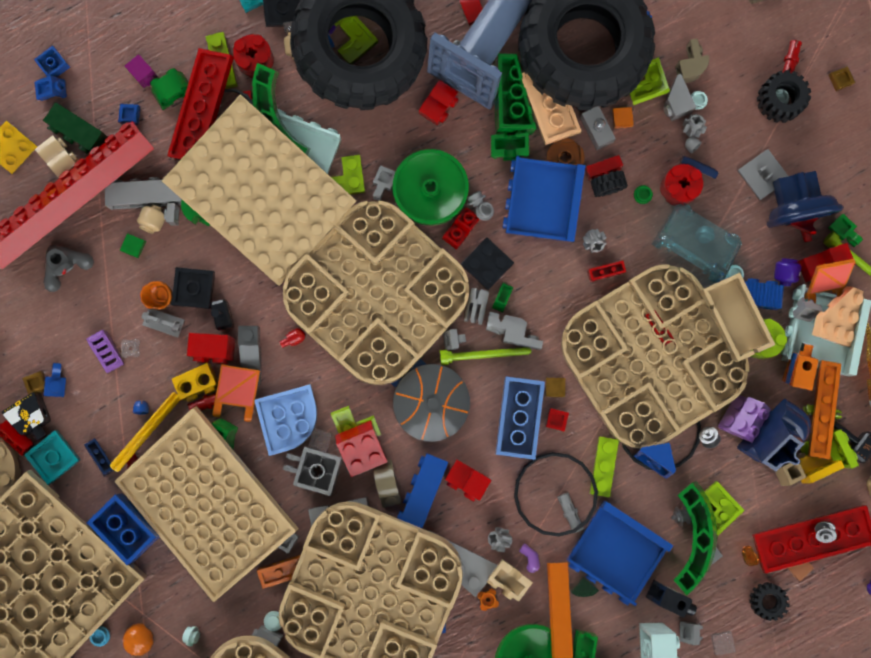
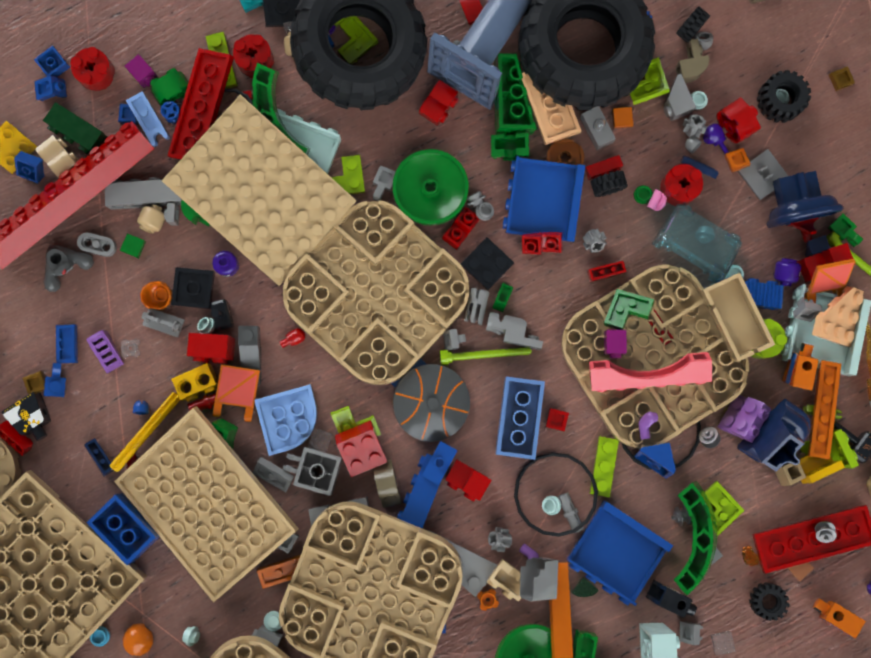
(29, 167): none -> blue piece
(52, 457): teal plate -> none
(66, 344): none -> blue plate
(85, 62): none -> red brick
(98, 244): none -> light grey plate
(147, 118): none -> light blue plate
(168, 109): none -> blue wheel
(206, 325): none -> light aqua plate
(225, 263): none -> dark purple head
(273, 474): none -> light grey plate
(439, 463): none -> blue plate
(539, 579): none -> light grey piece
(542, 242): none -> red slope
(551, 505): none -> light aqua plate
(555, 387): pearl gold tile -> none
(615, 343): none -> magenta brick
(625, 304): none -> green plate
(645, 423): none -> medium lavender arm
(657, 201): none -> bright pink plate
(690, 369): none -> coral arch
(693, 24): none -> black tyre
(705, 43): none -> light grey piece
(715, 135): none -> dark purple piece
(737, 159): none -> orange tile
(738, 120): none -> red brick
(792, 58): red pin -> none
(817, 246): none -> dark blue slope
(844, 621): none -> orange torso

